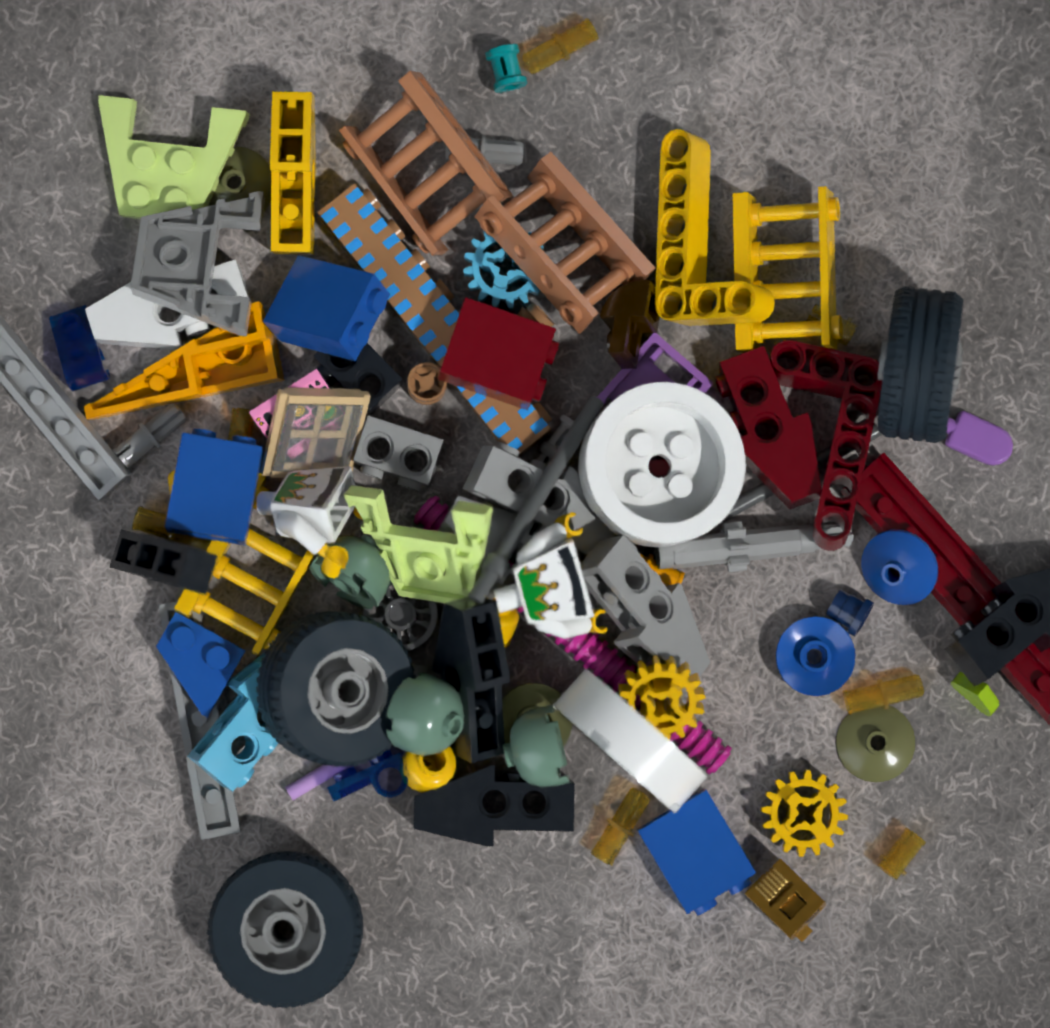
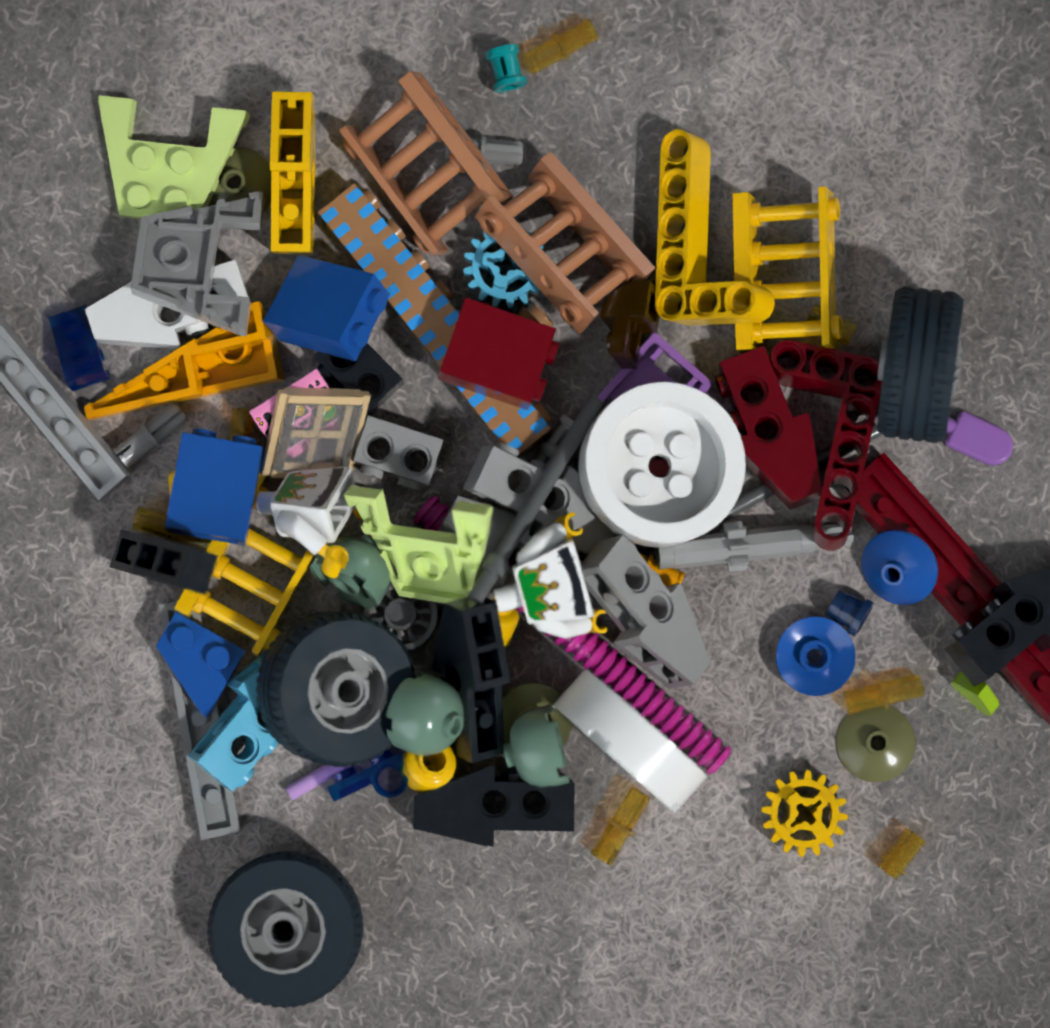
(425, 378): medium nougat wheel -> none
(662, 682): yellow gear -> none
(697, 853): blue brick -> none
(786, 900): pearl gold piece -> none

